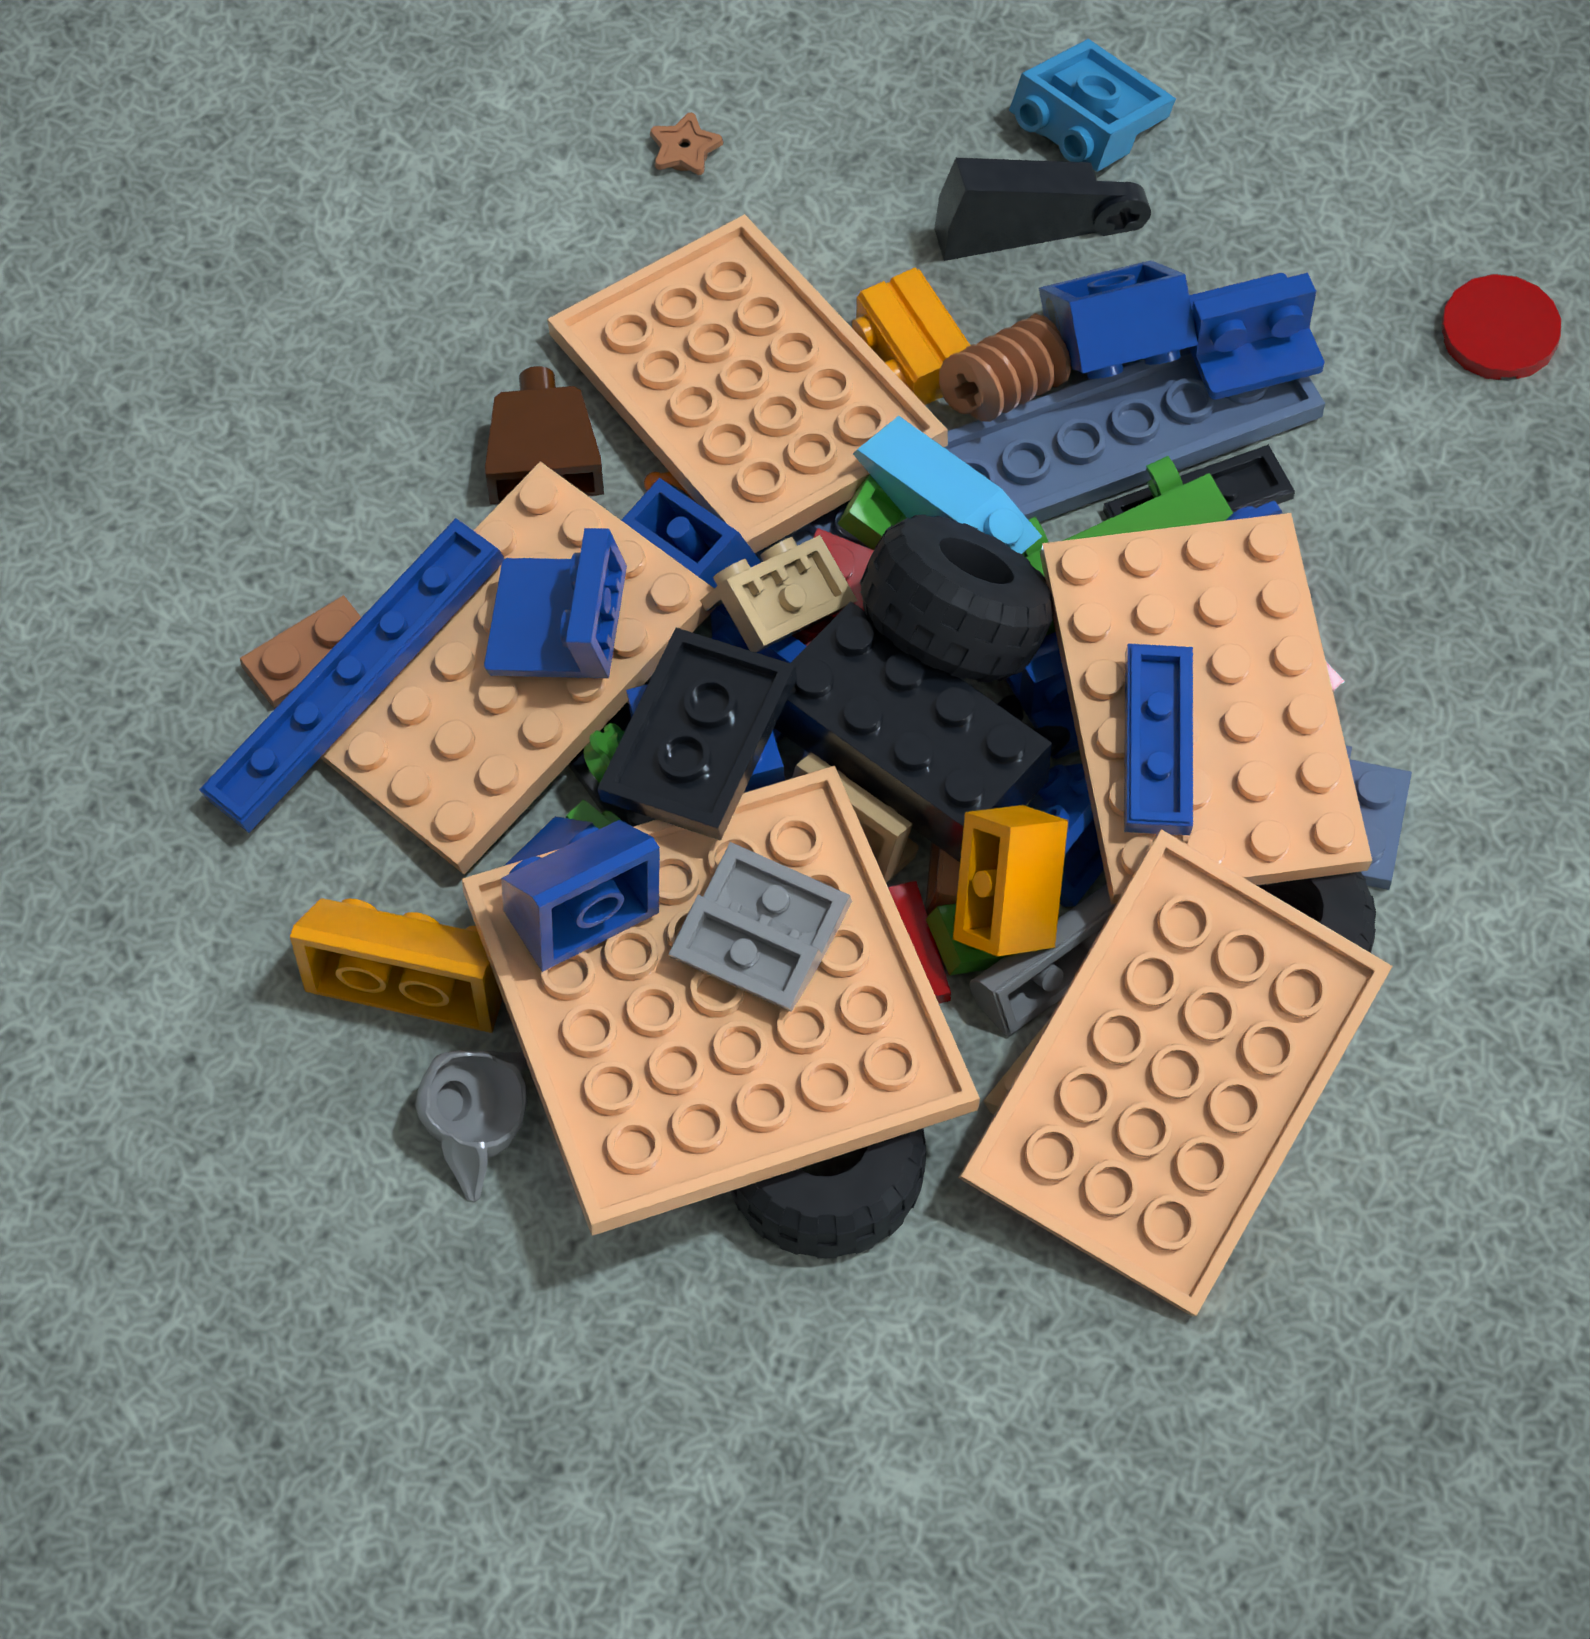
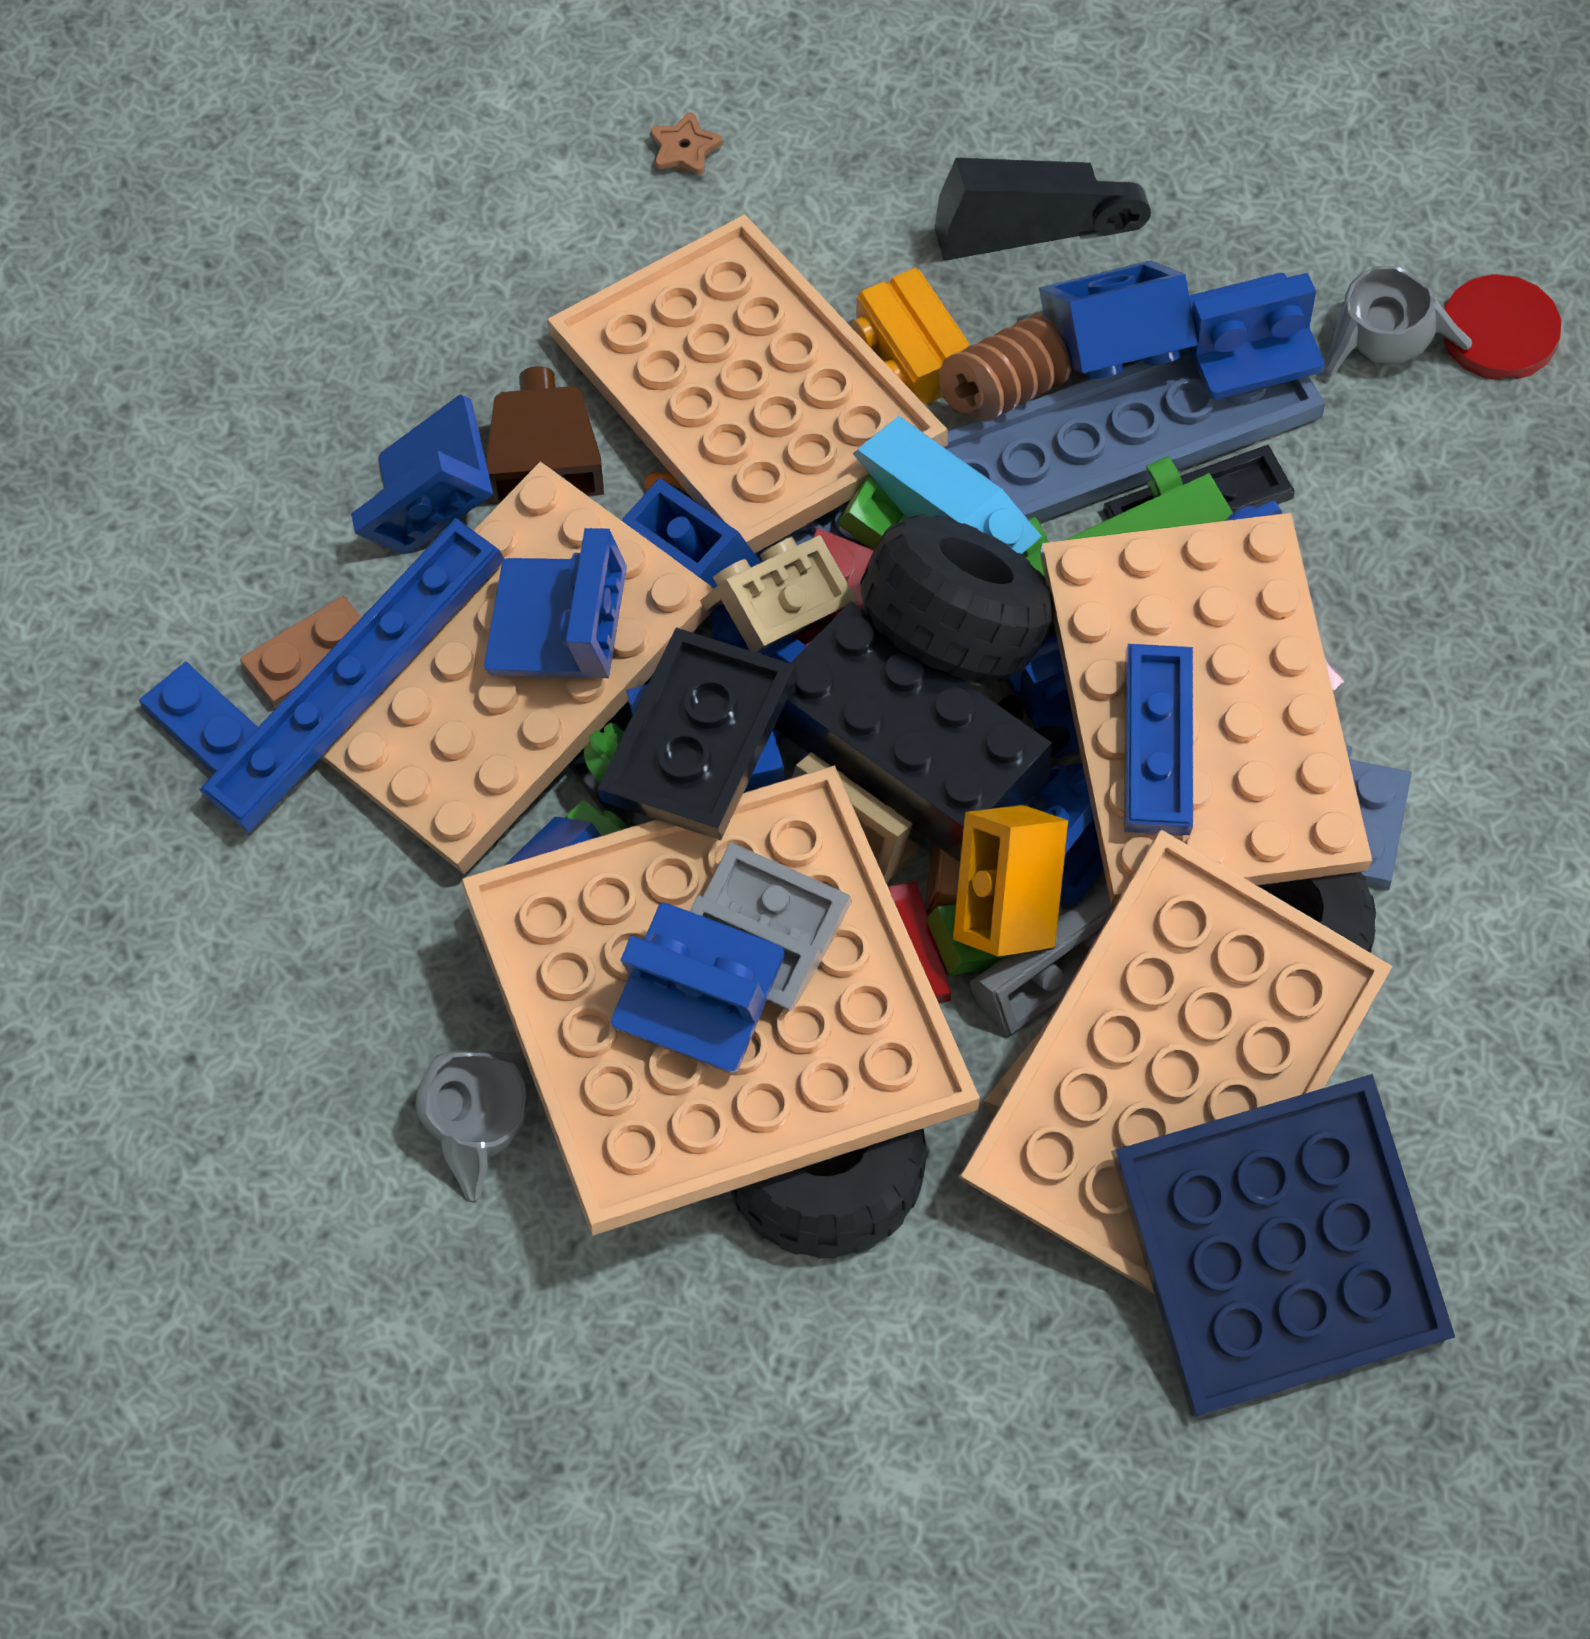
(197, 716): none -> blue plate
(396, 963): light orange slope -> none
(428, 480): none -> blue bracket
(583, 892): blue slope -> none
(696, 987): none -> blue bracket
(1089, 104): dark azure plate -> none
(1282, 1245): none -> dark blue plate
(1389, 319): none -> light grey piece

